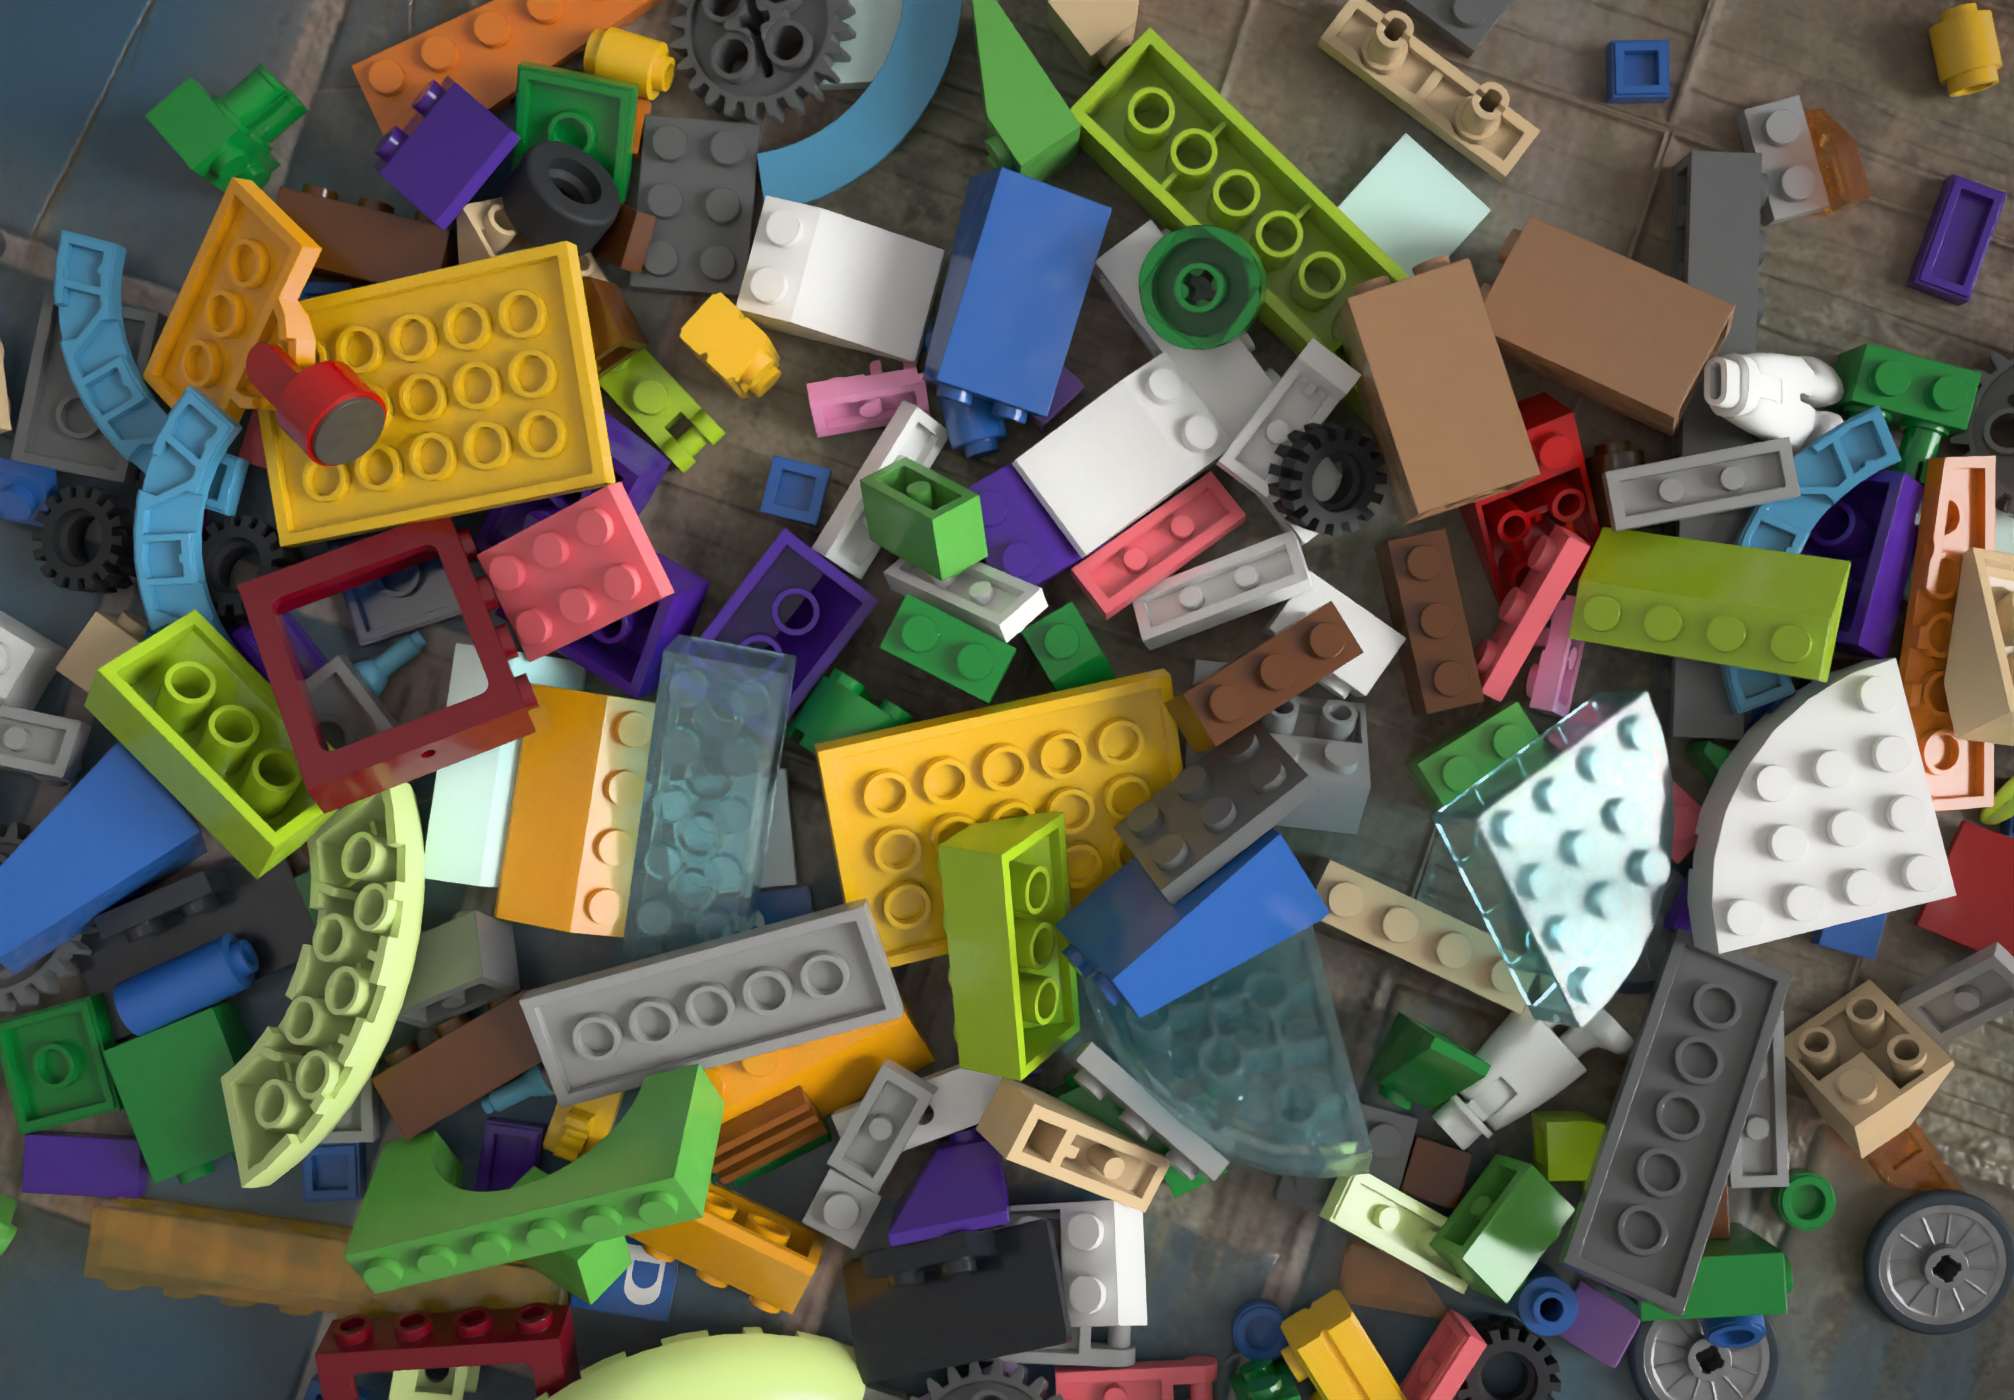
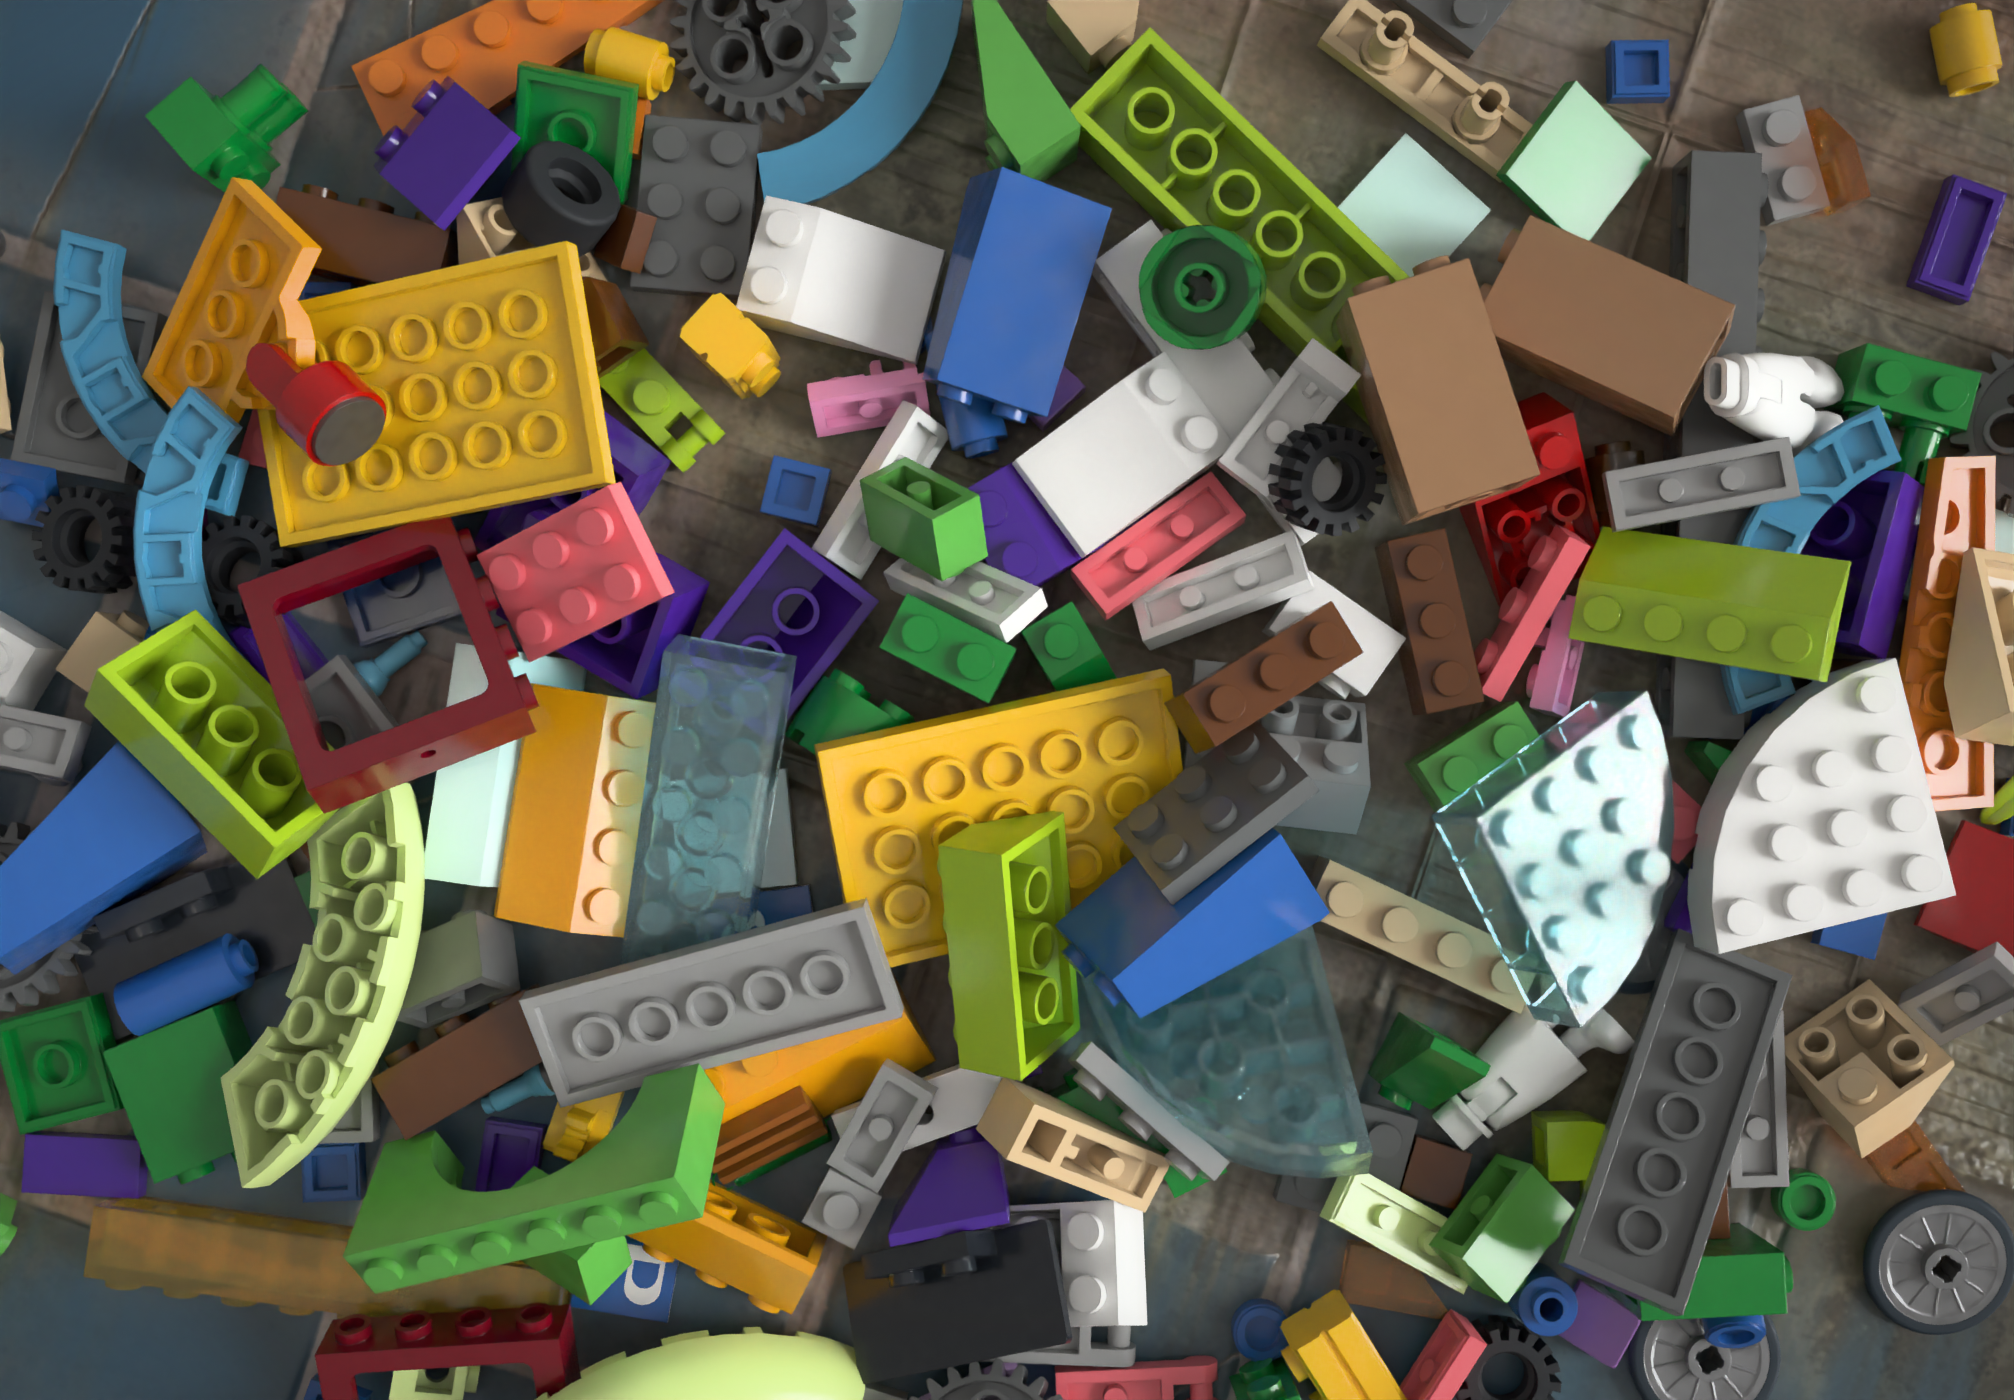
(1574, 163): none -> tile

